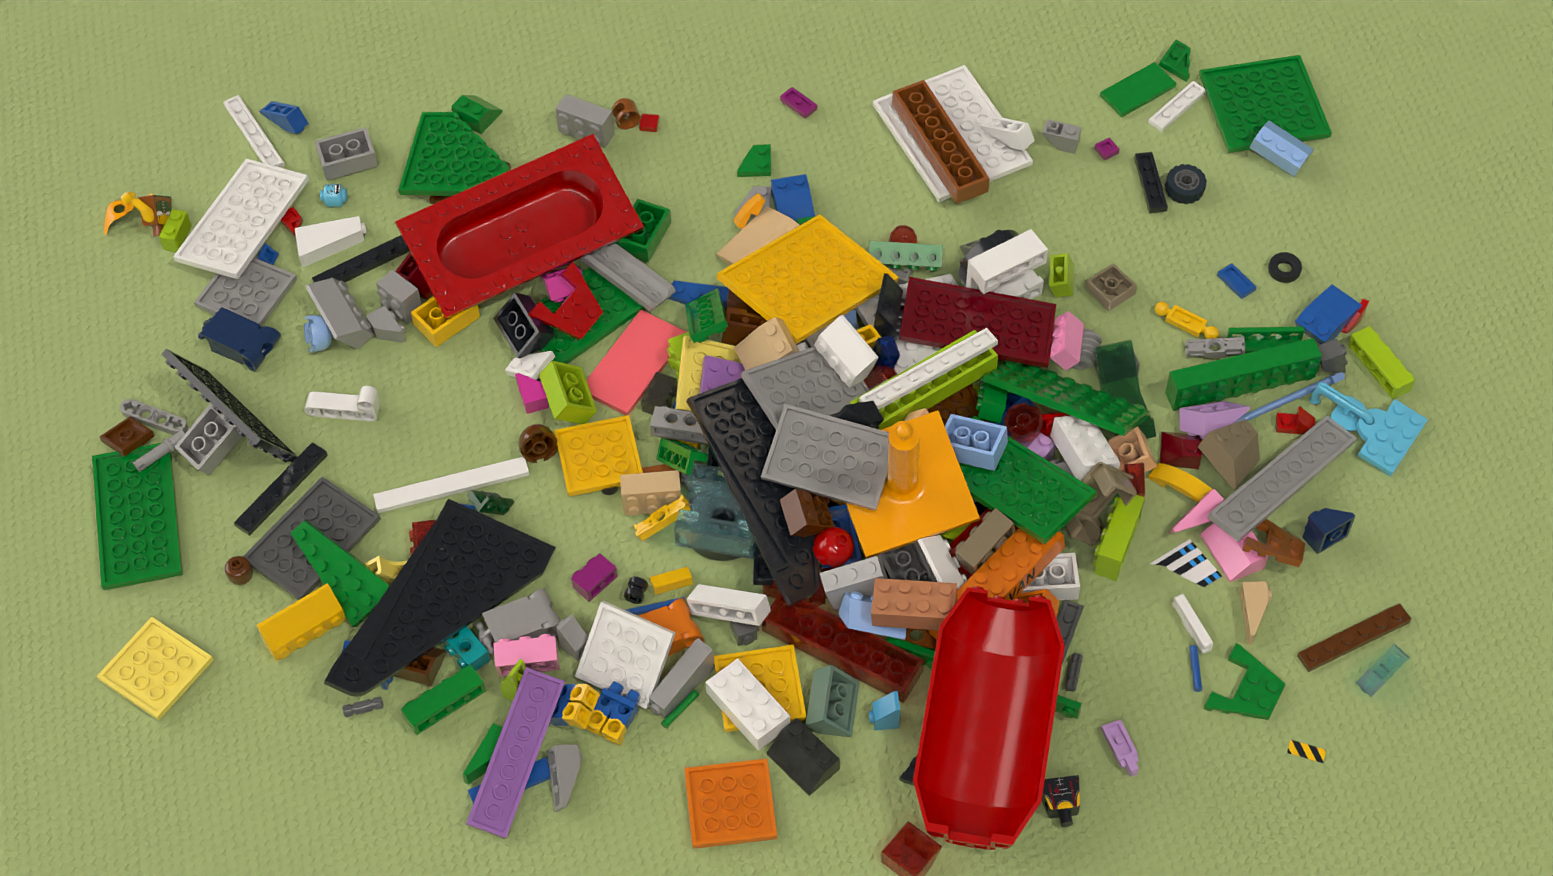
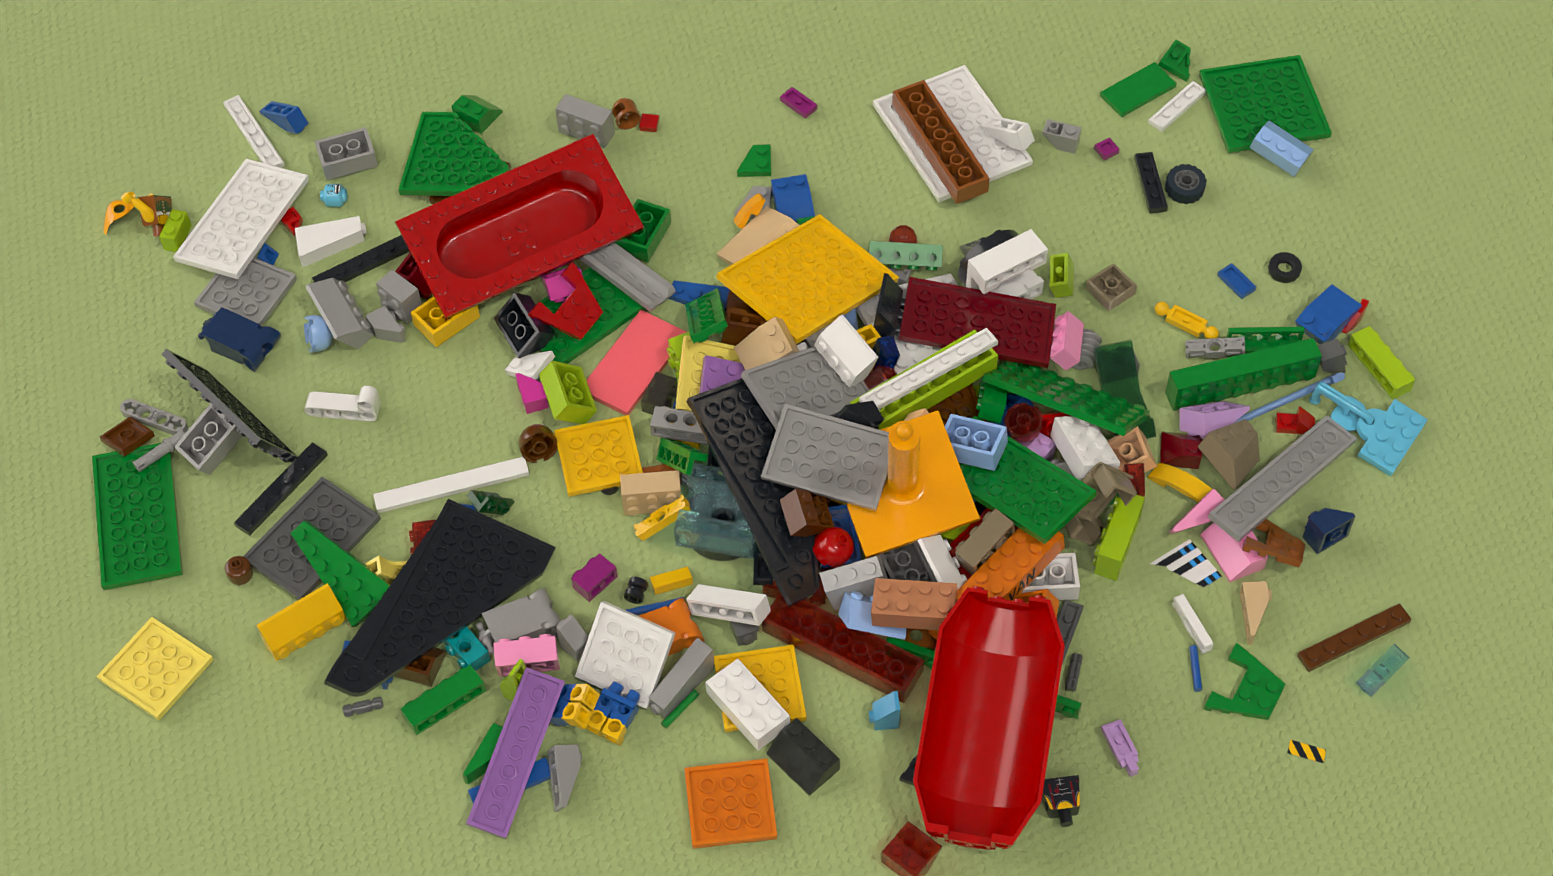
(832, 702): sand green slope -> none

